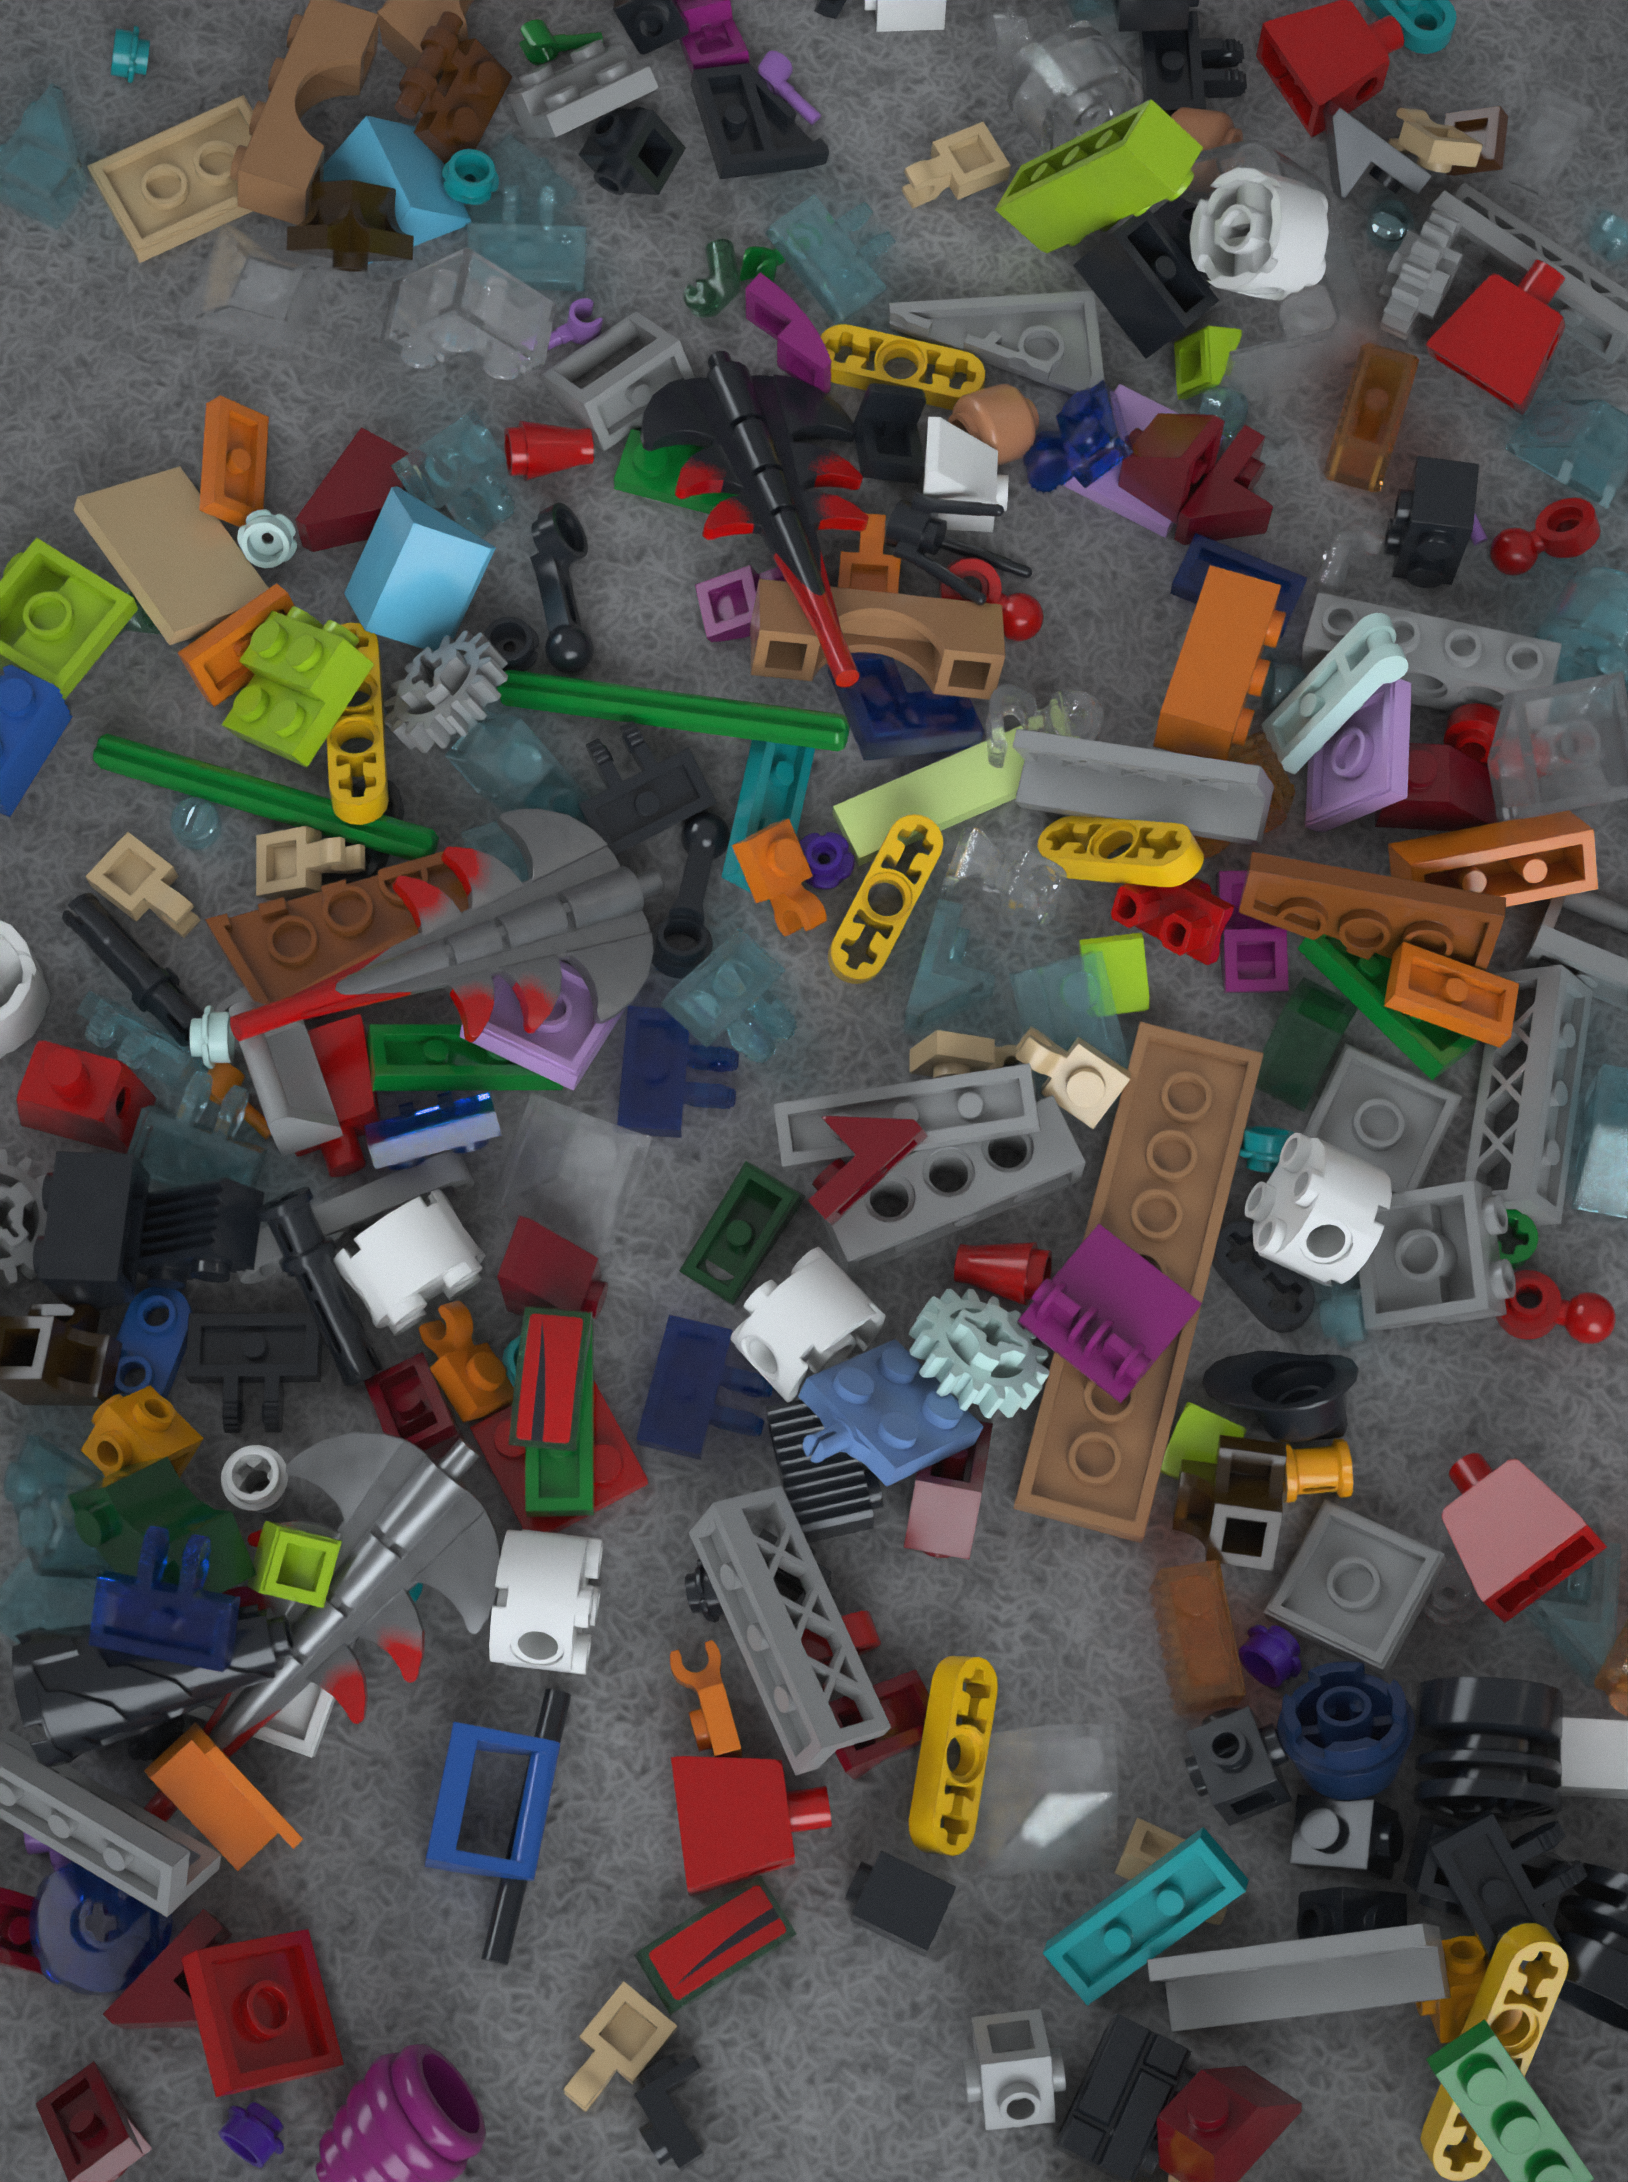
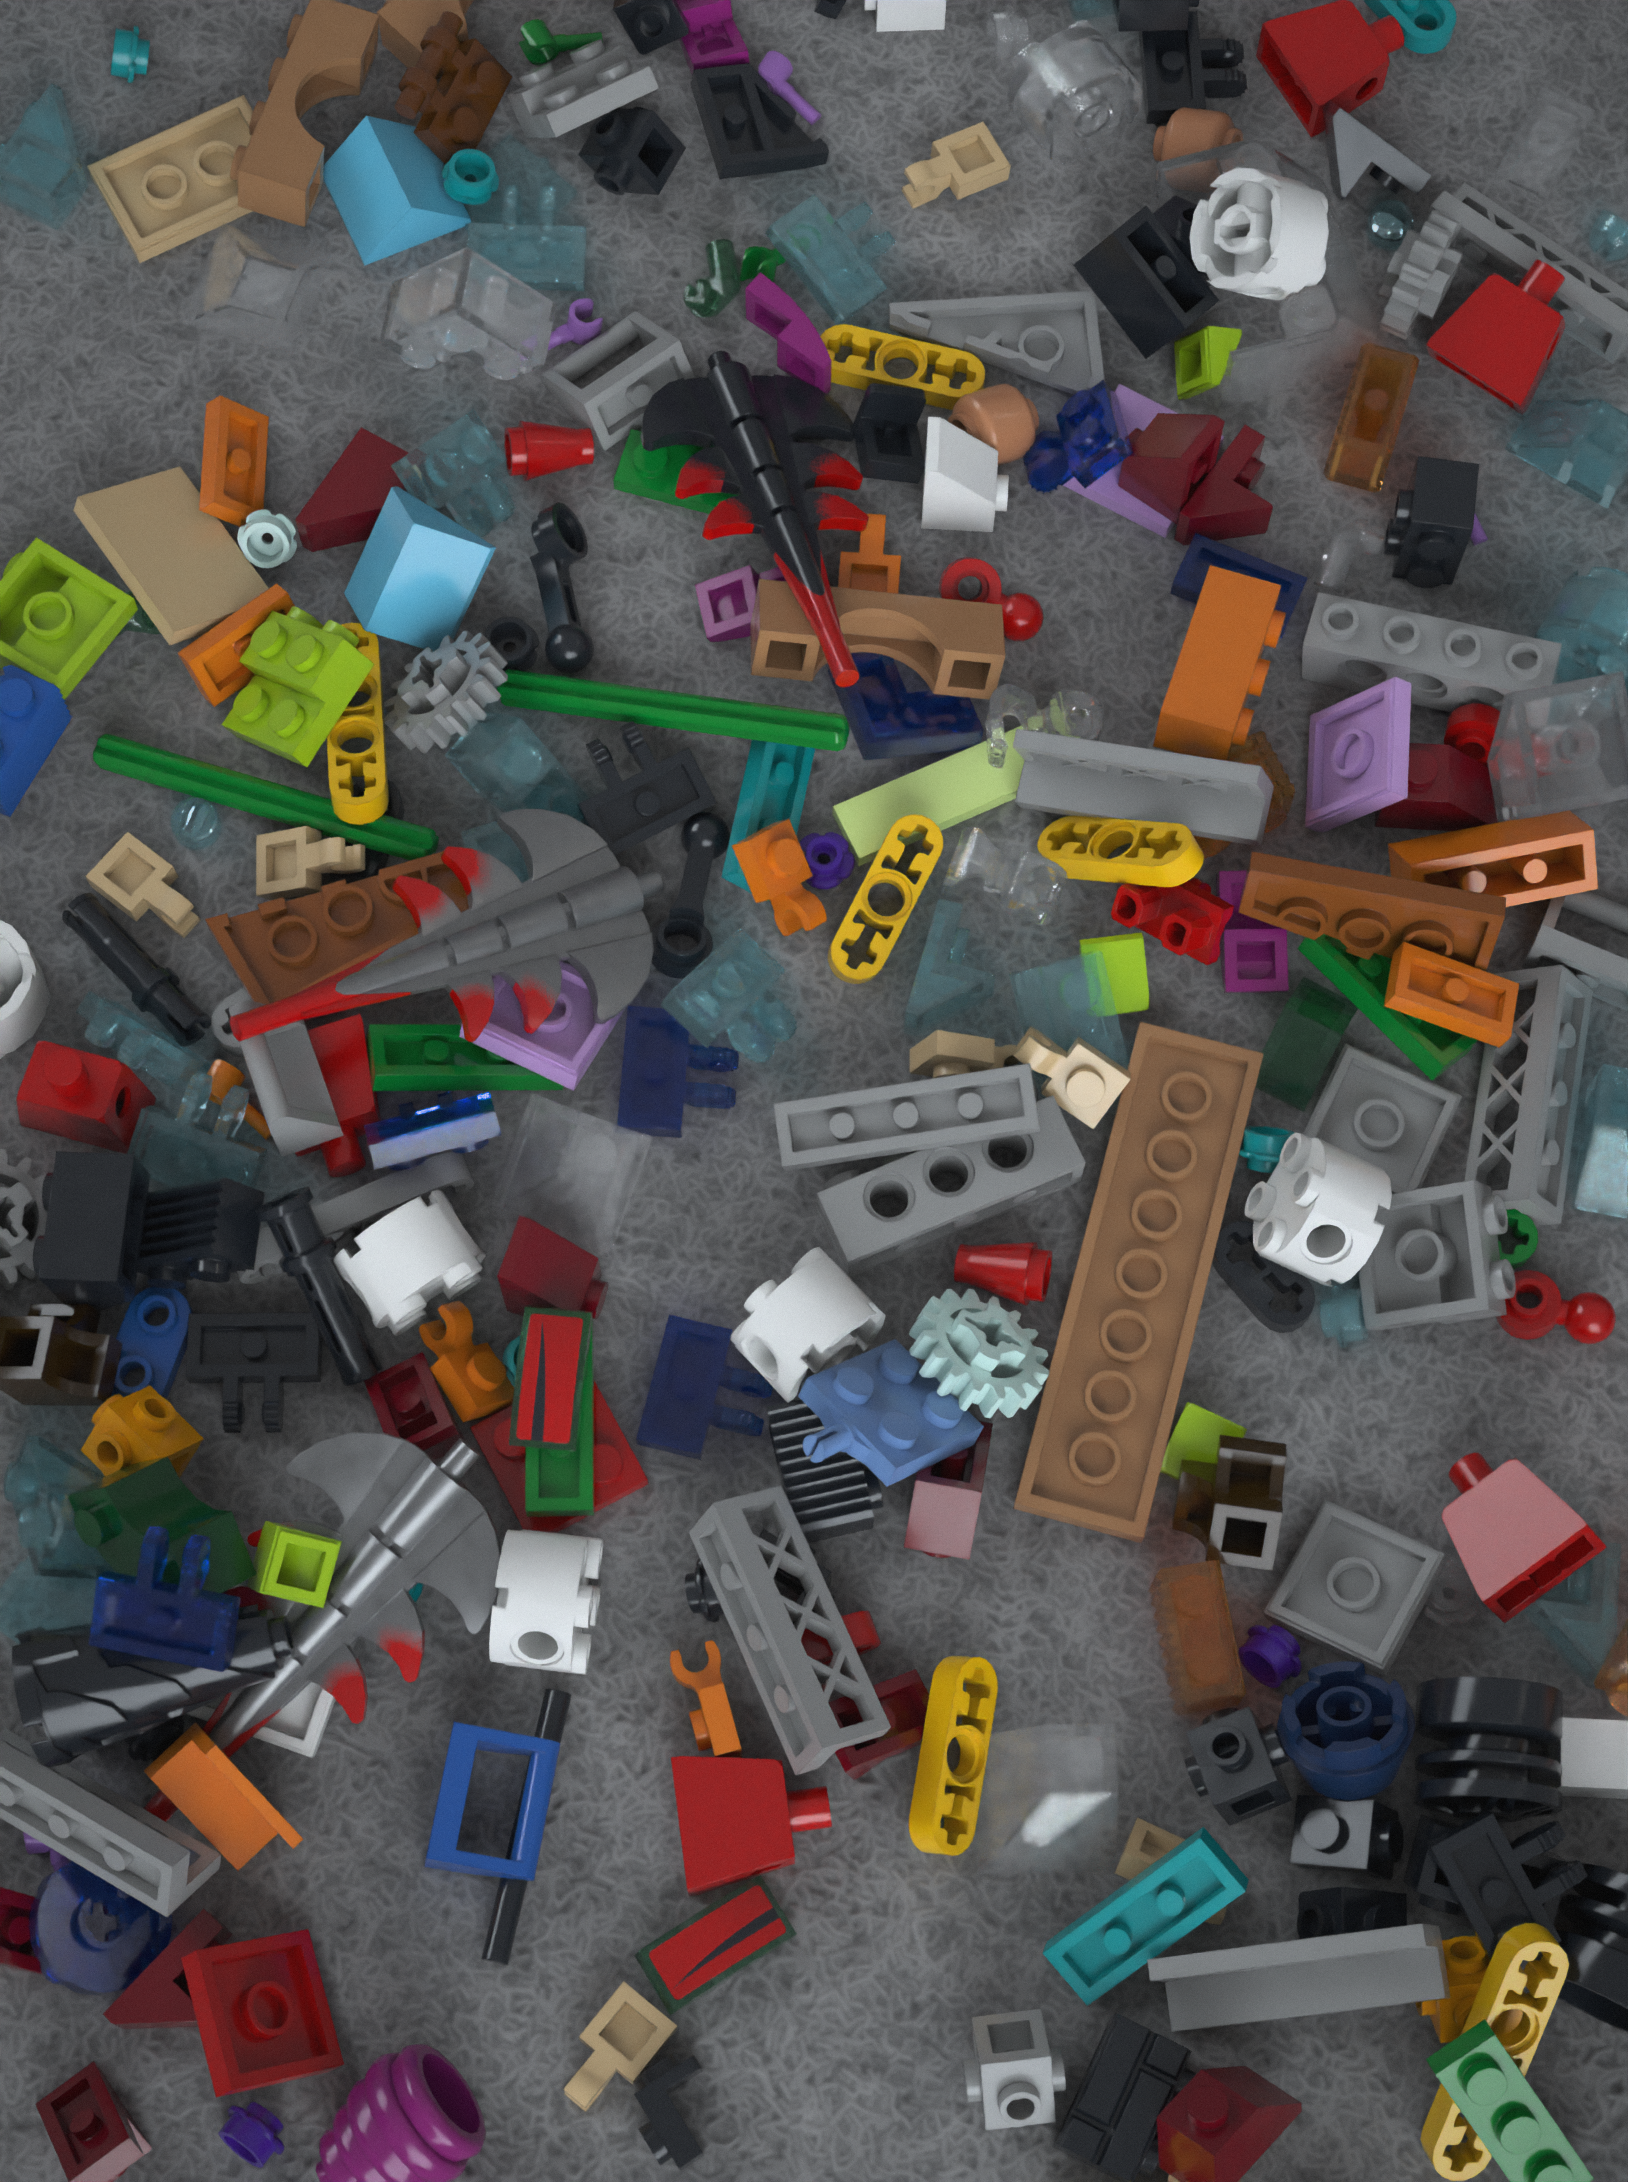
(212, 1037): light aqua plate -> none
(249, 1467): white cone -> none
(351, 225): dark brown brick -> none
(742, 1231): dark green slope -> none
(878, 1149): dark red slope -> none
(899, 1901): black brick -> none
(918, 530): black plant -> none
(1100, 178): lime brick -> none
(1109, 1313): magenta hinge -> none
(1234, 405): clear light blue hinge -> none
(1280, 682): clear light blue hinge -> none
(1289, 1392): black piece -> none
(1318, 1471): light orange bush -> none
(1335, 690): light aqua plate -> none
(1433, 143): tan plate -> none
(1487, 127): reddish brown plate -> none
(1560, 530): red plate -> none

